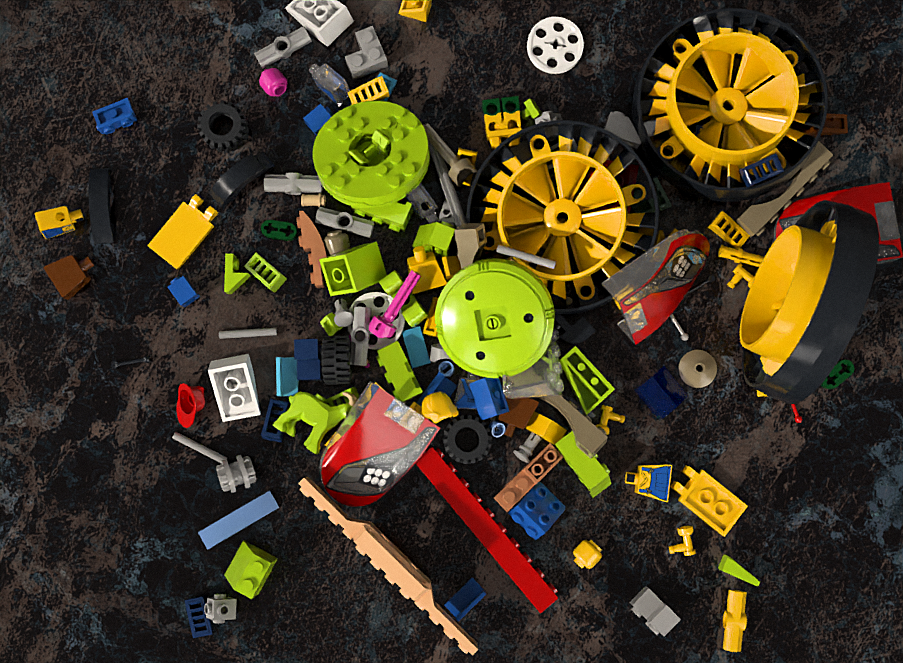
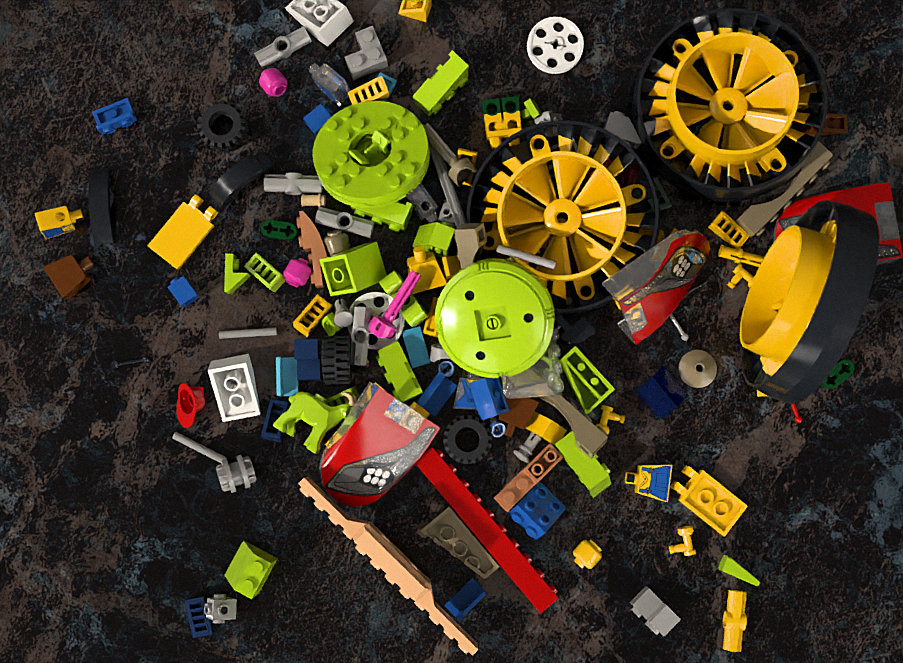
(238, 520): medium blue slope -> none
(297, 272): none -> dark pink head
(317, 319): none -> yellow slope
(438, 407): yellow hair -> none
(442, 84): none -> lime wedge
(461, 542): none -> dark tan wing
(747, 177): dark blue slope -> none

